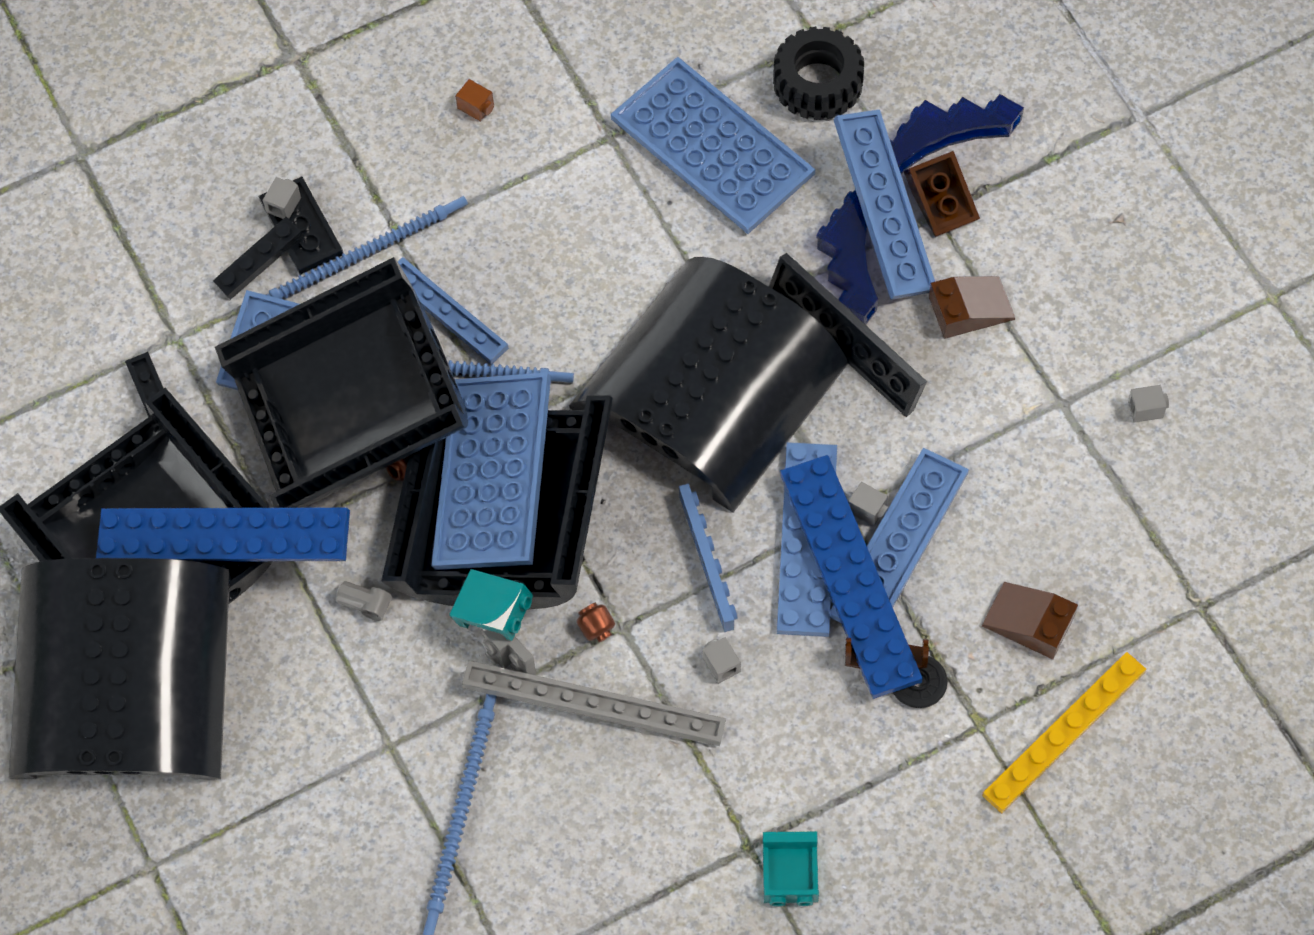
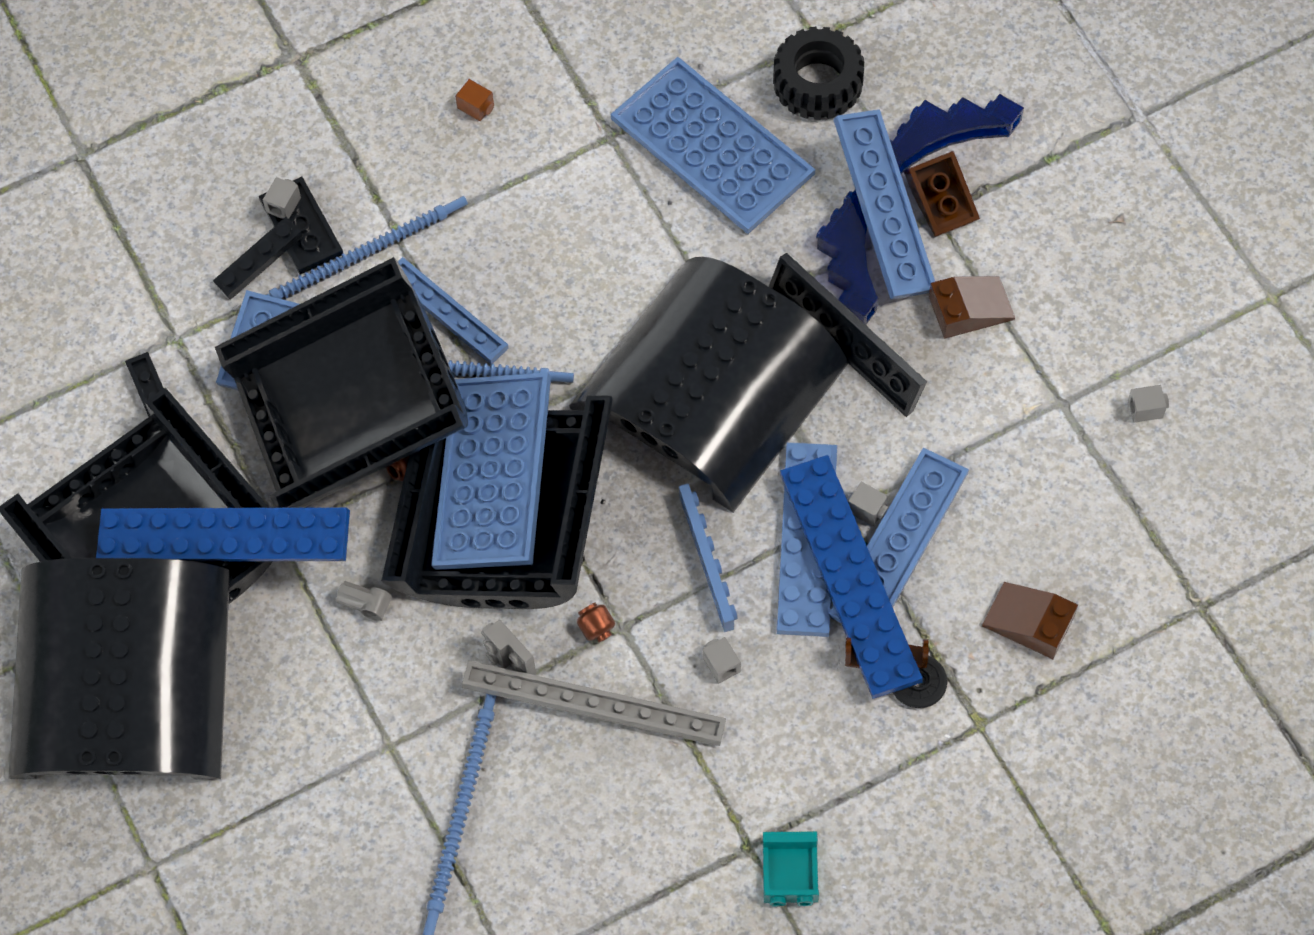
(491, 604): teal panel -> none
(1063, 732): yellow plate -> none

